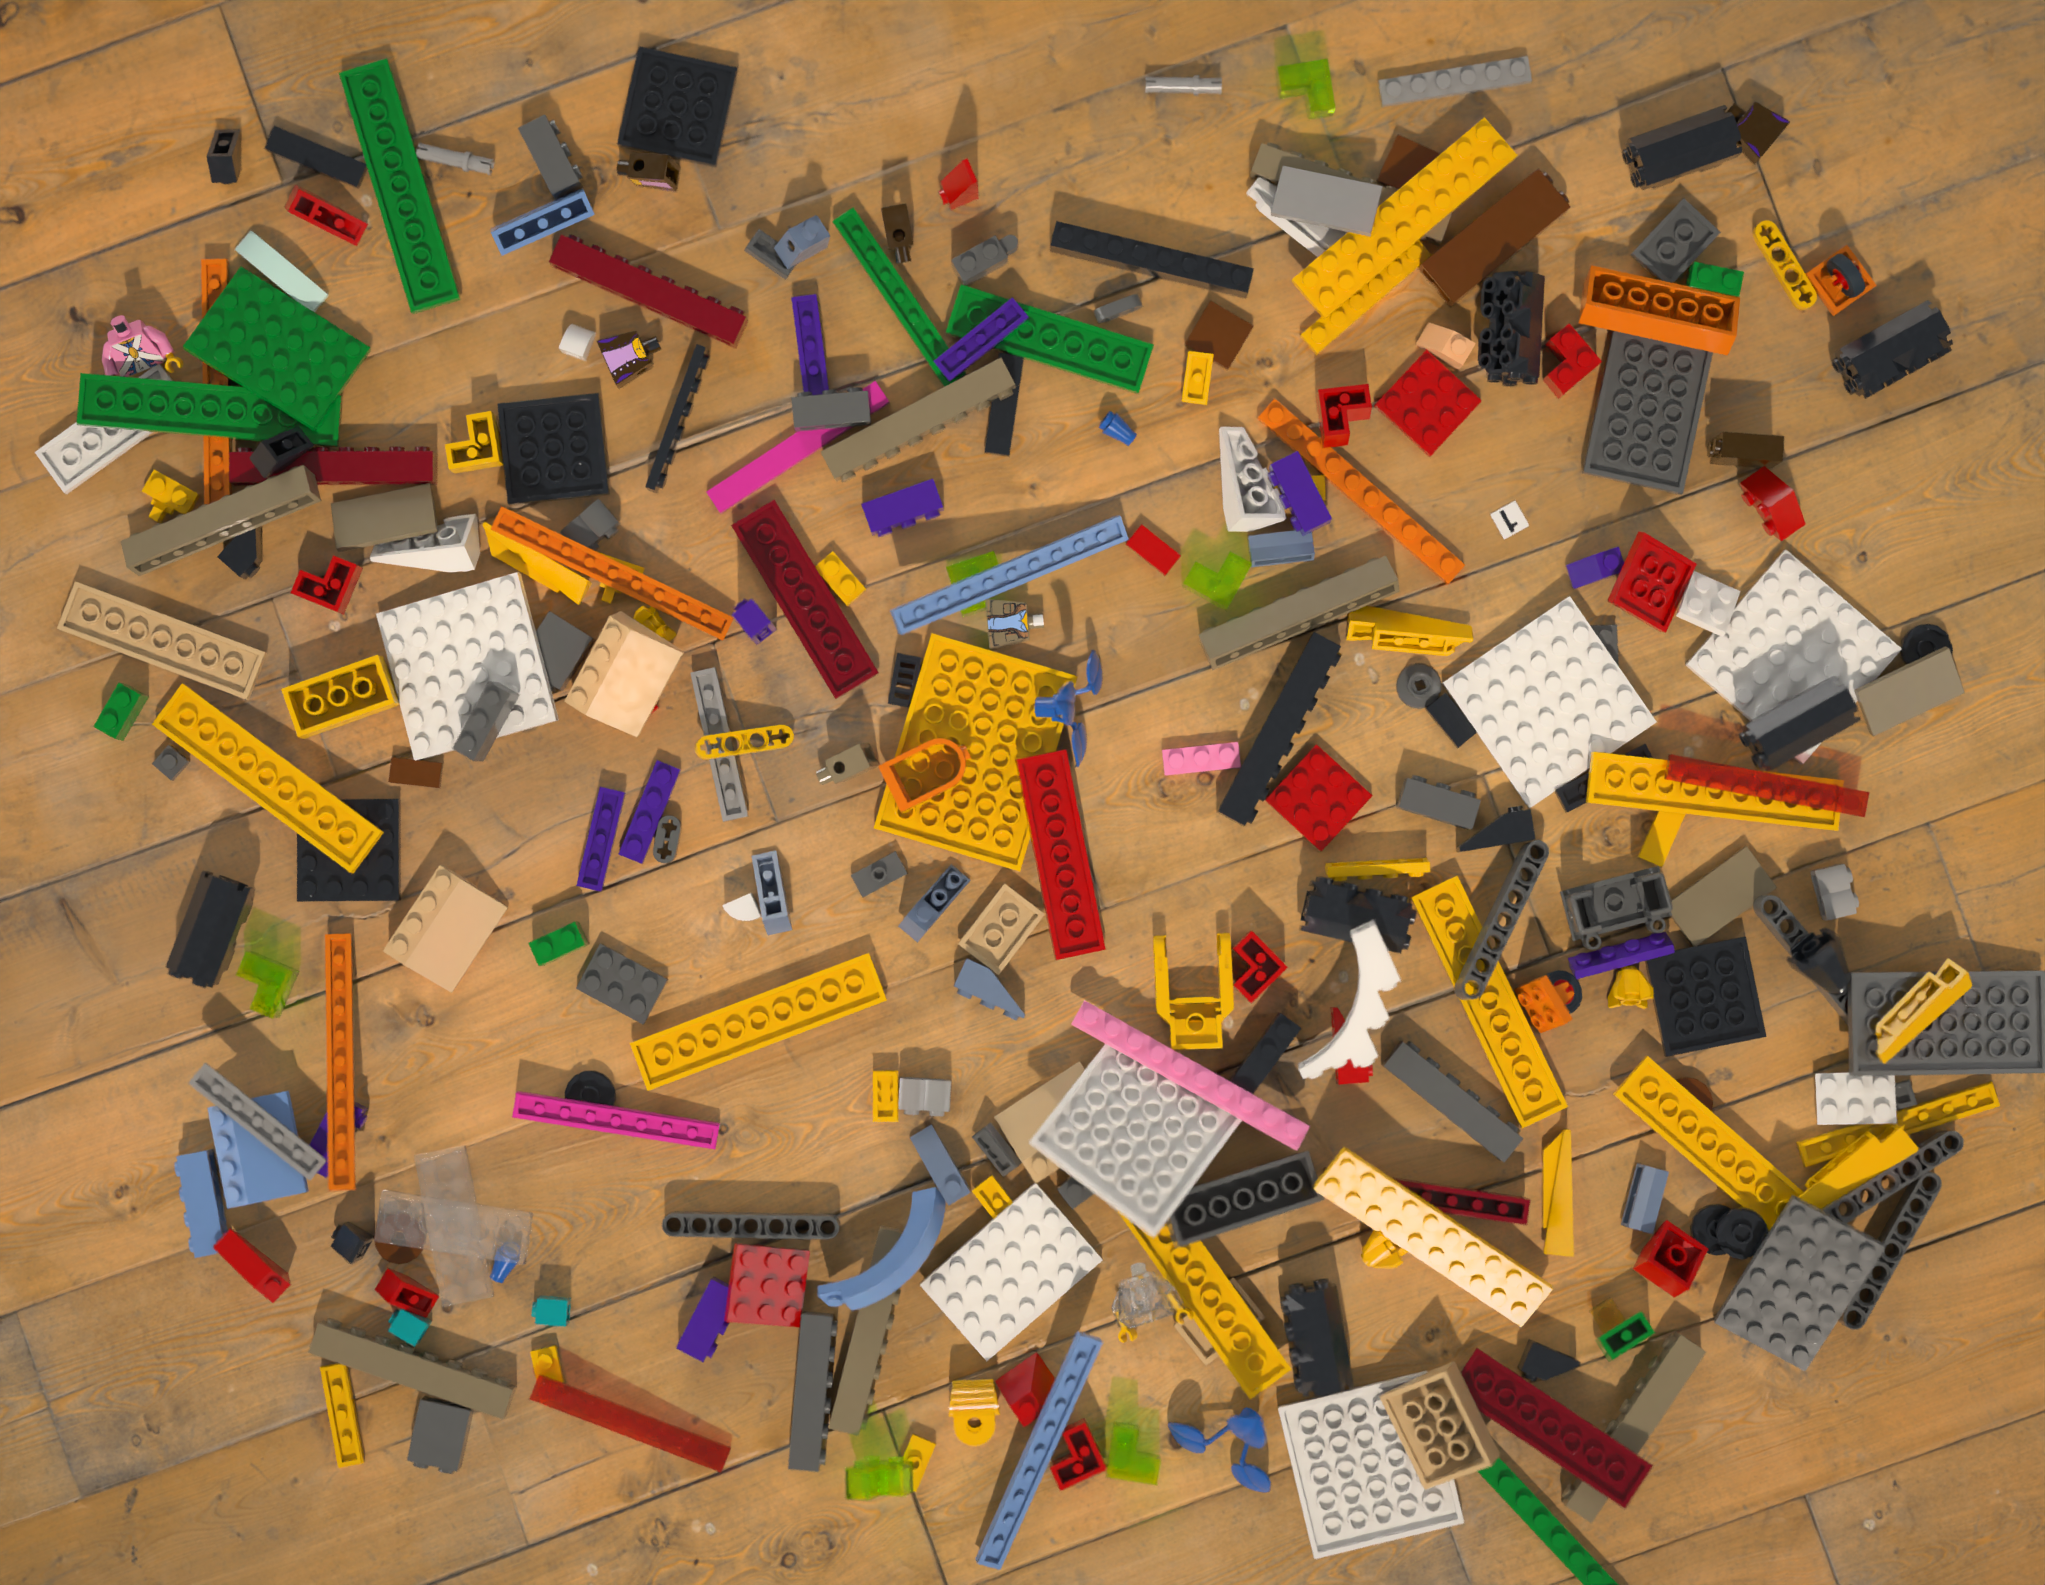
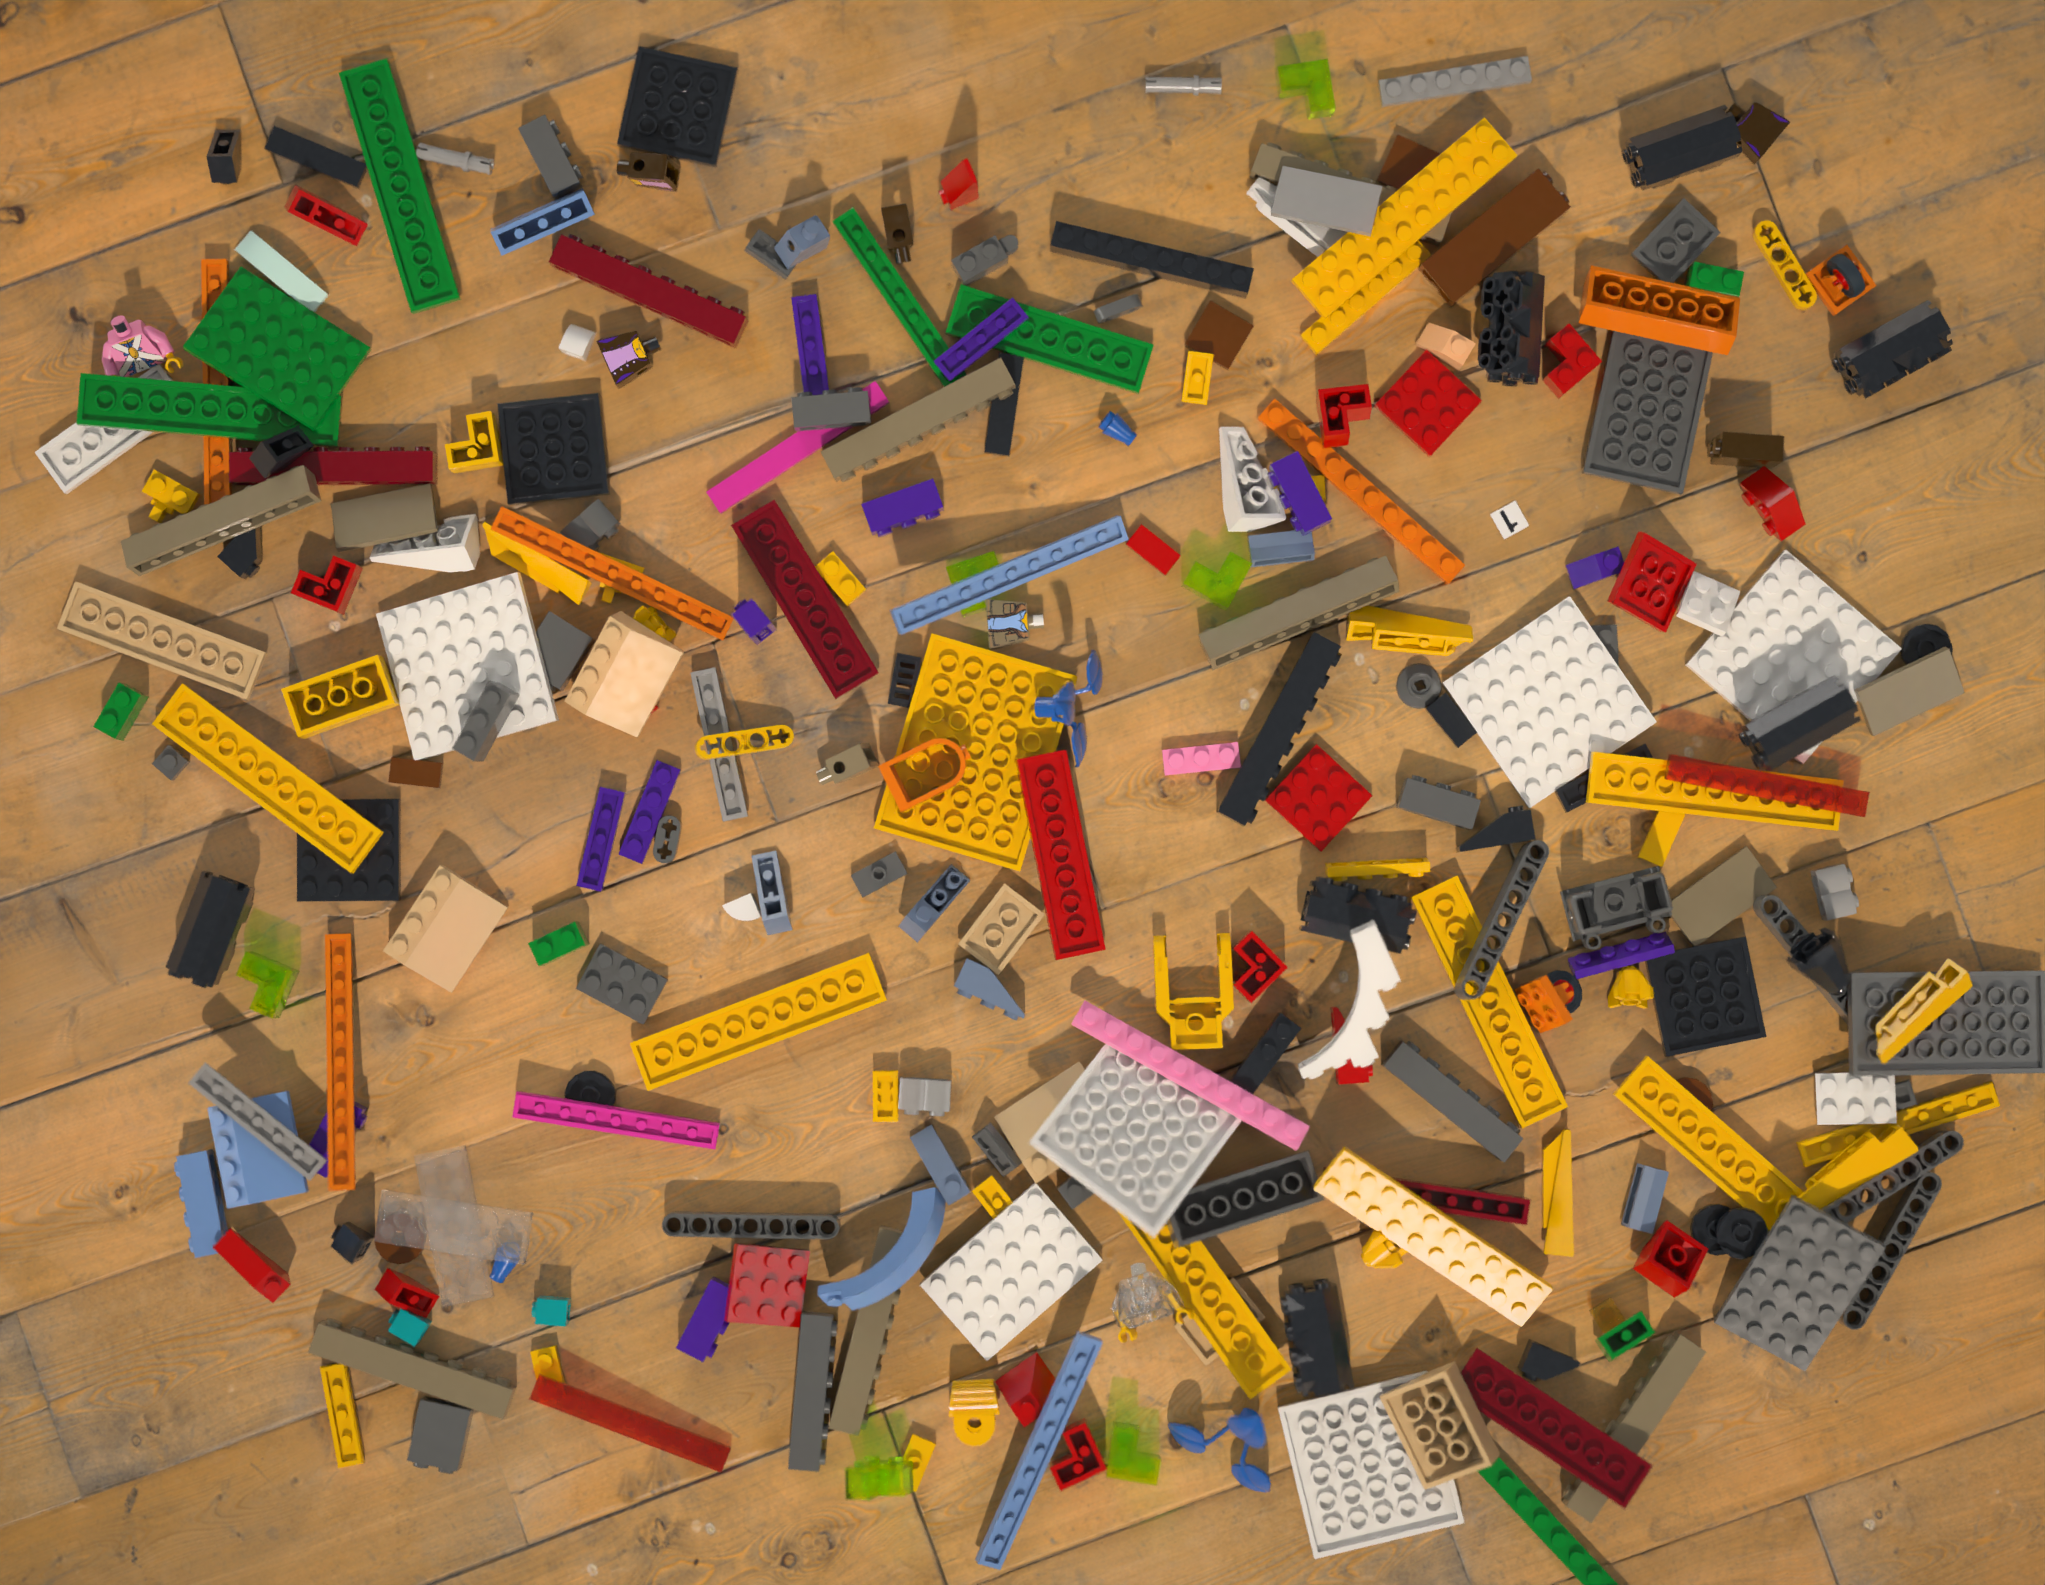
(674, 429): black plate -> none

